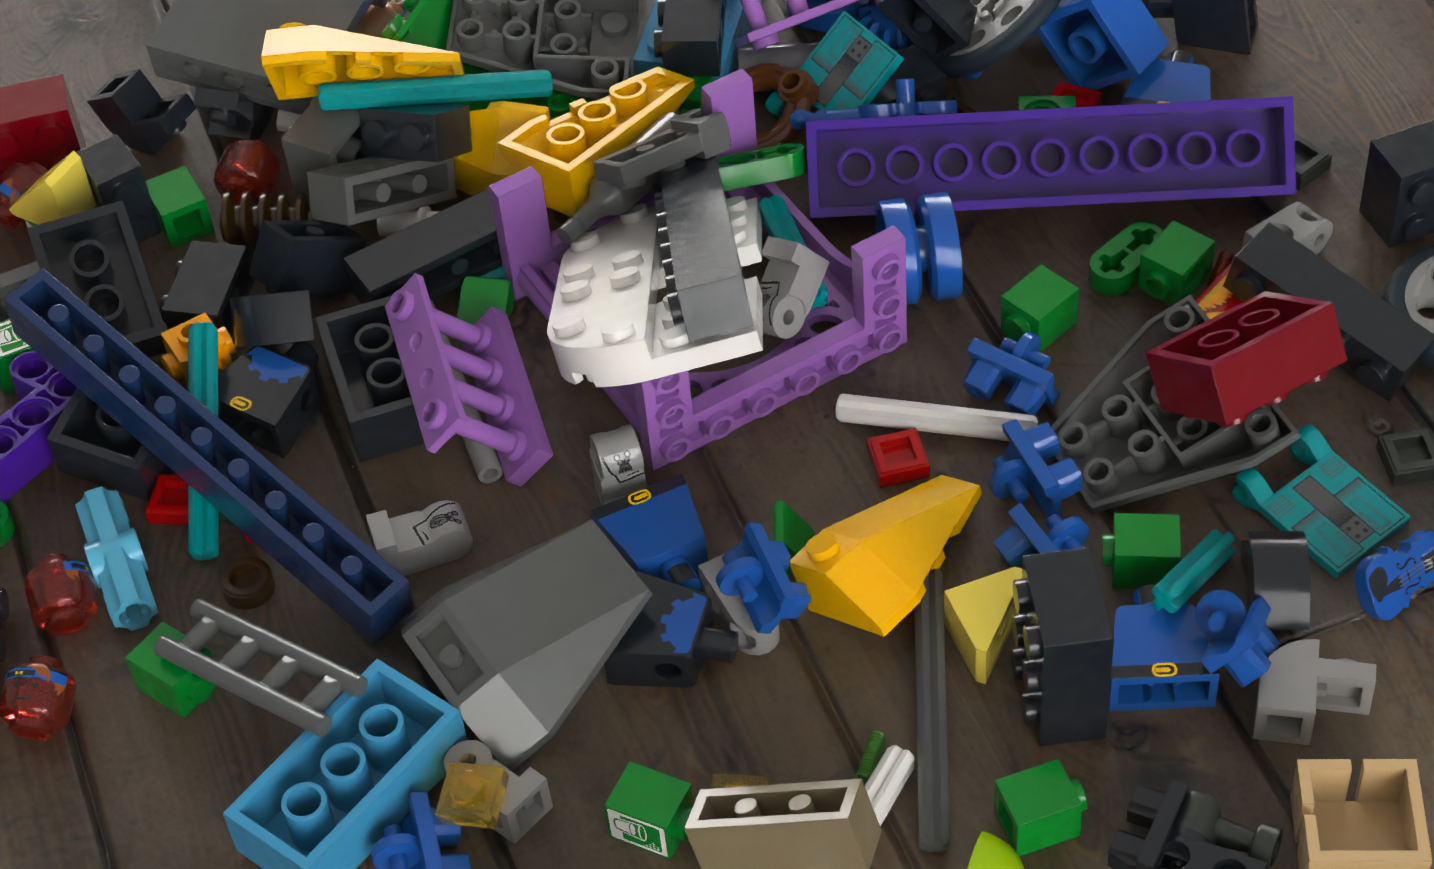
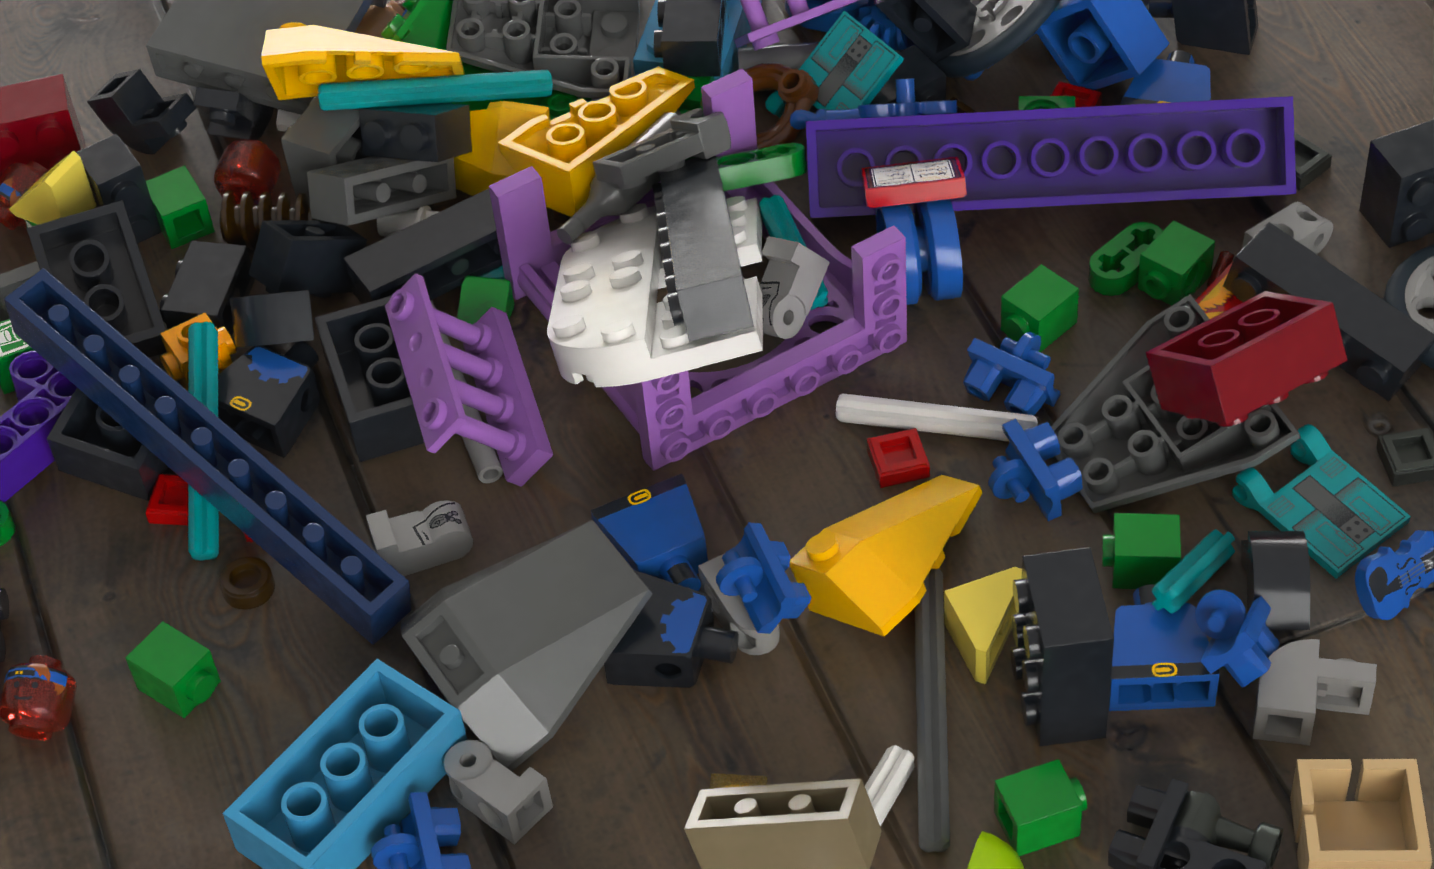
(61, 594): clear red head -> none
(116, 559): medium azure piece -> none
(267, 692): dark grey bar -> none
(472, 795): clear yellow plate -> none
(617, 463): light grey leg -> none
(649, 810): green brick -> none
(790, 529): green slope -> none
(869, 756): bright green leg -> none
(913, 182): none -> tile
(1028, 538): blue hips -> none

